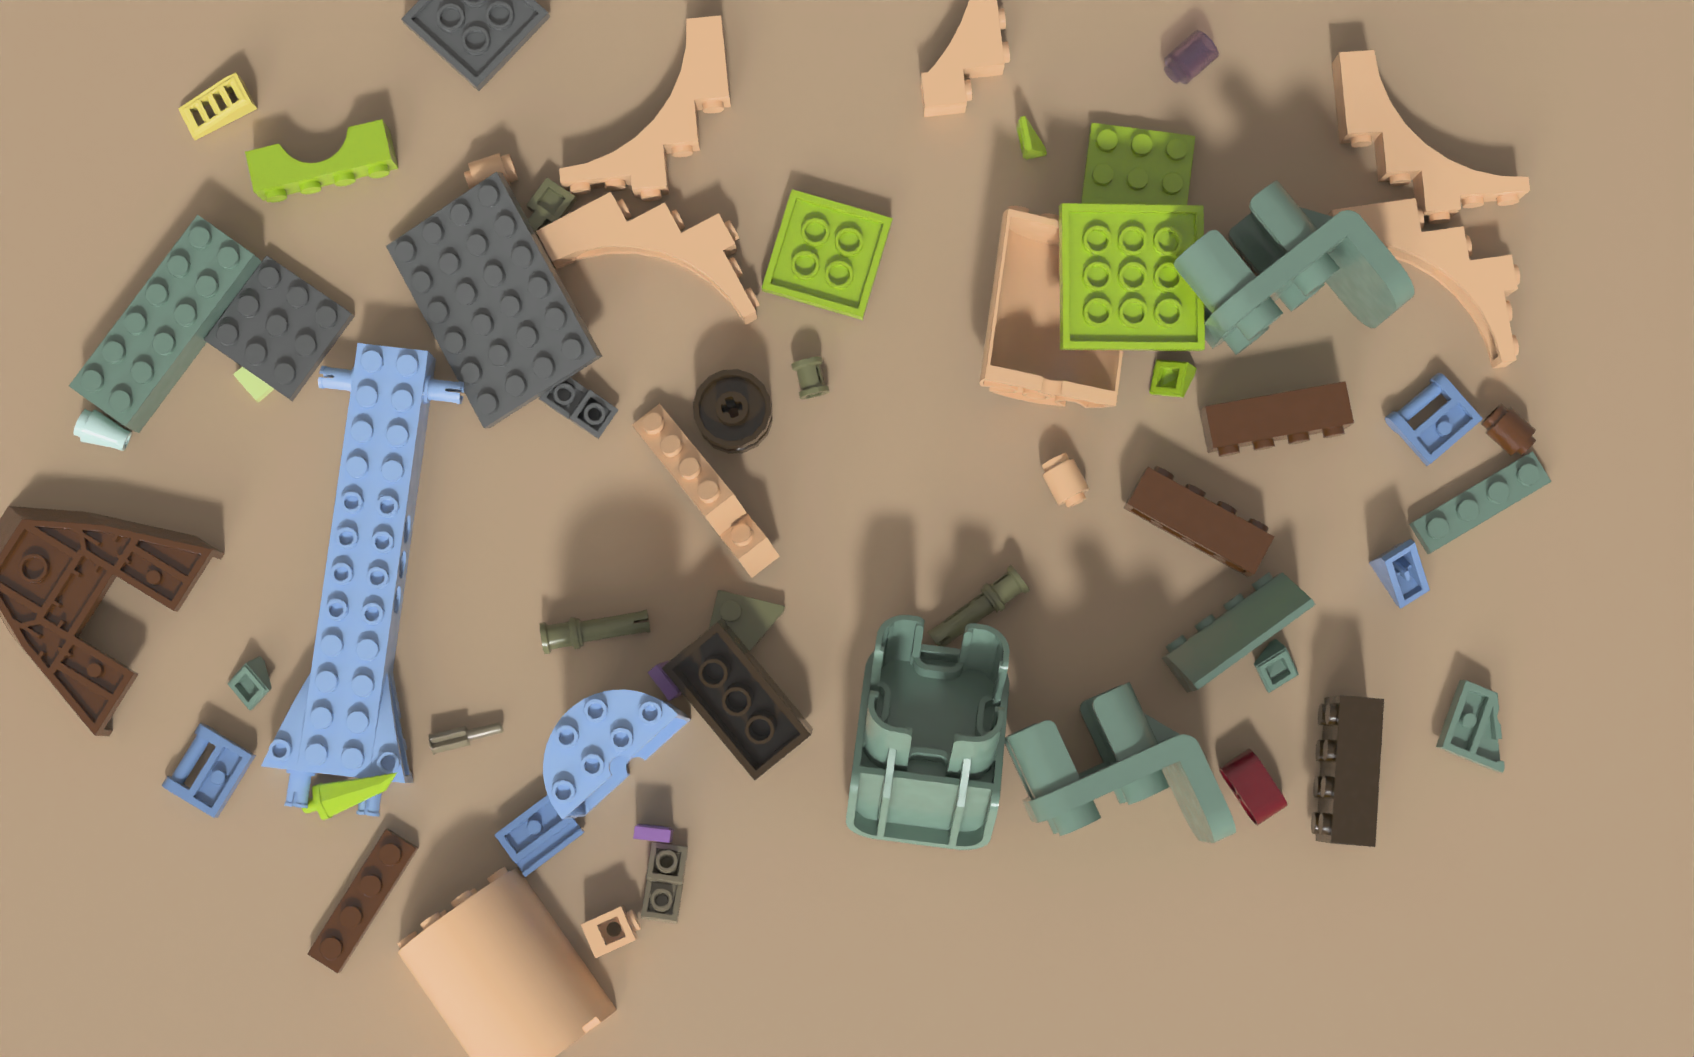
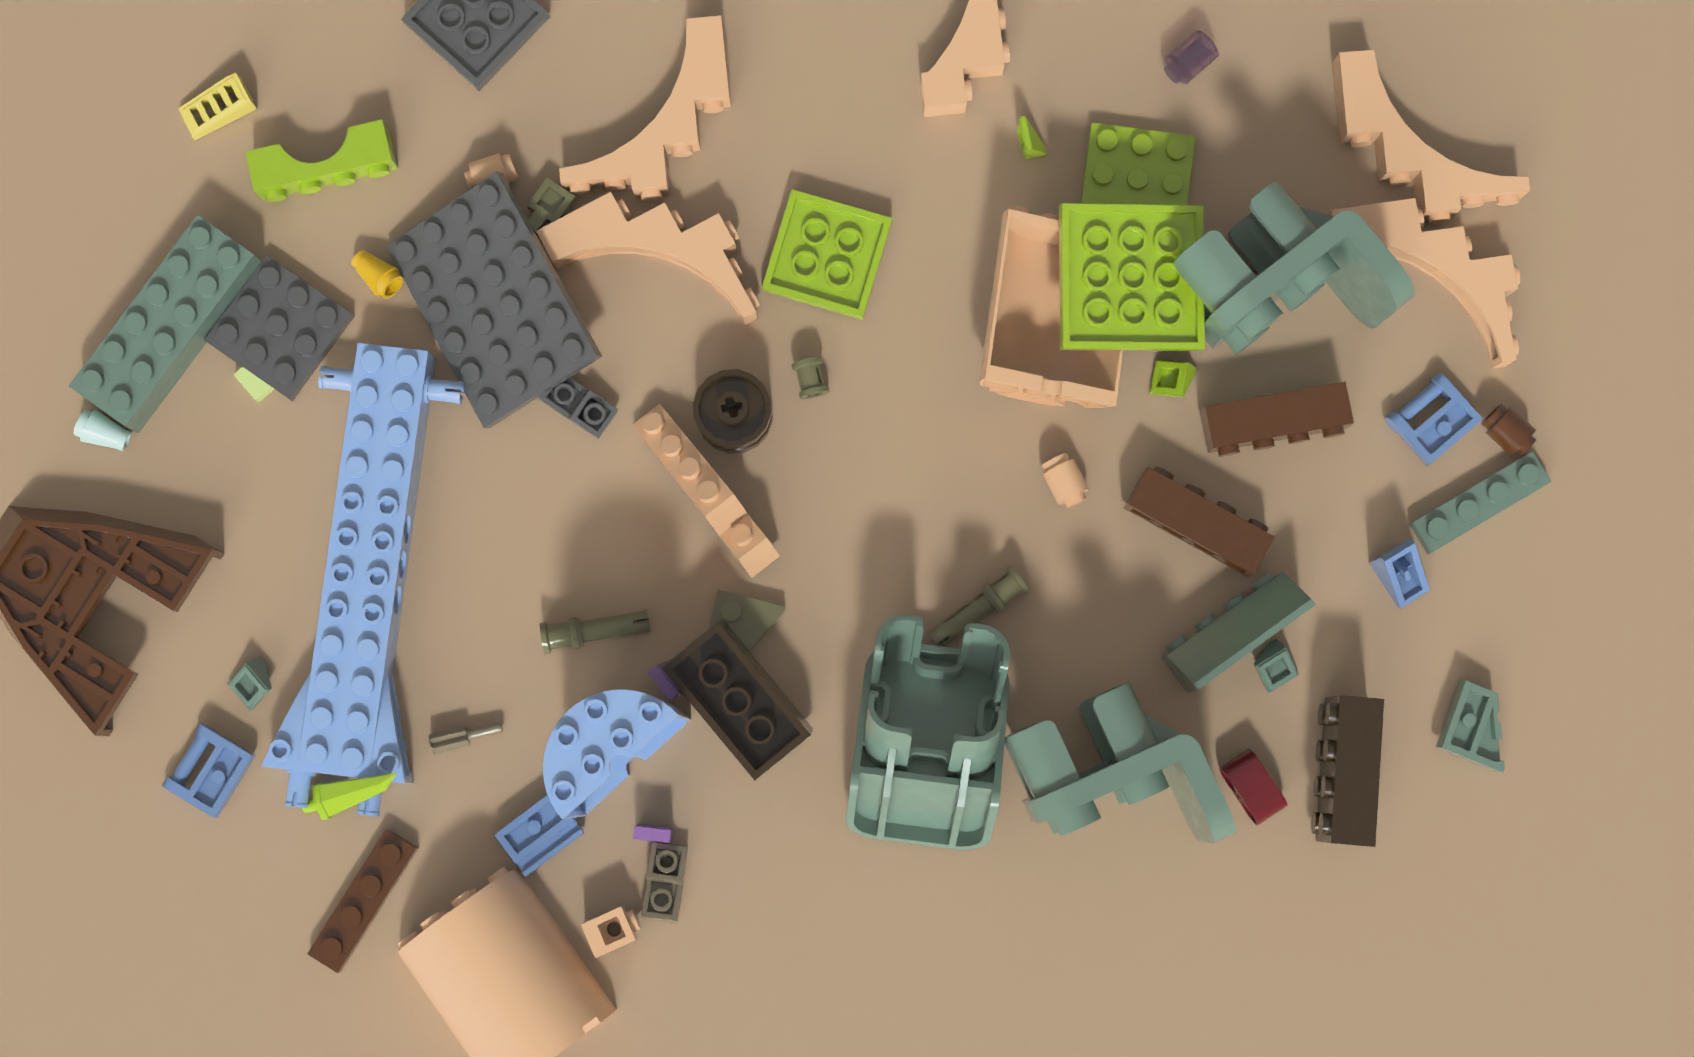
(379, 275): none -> yellow cone

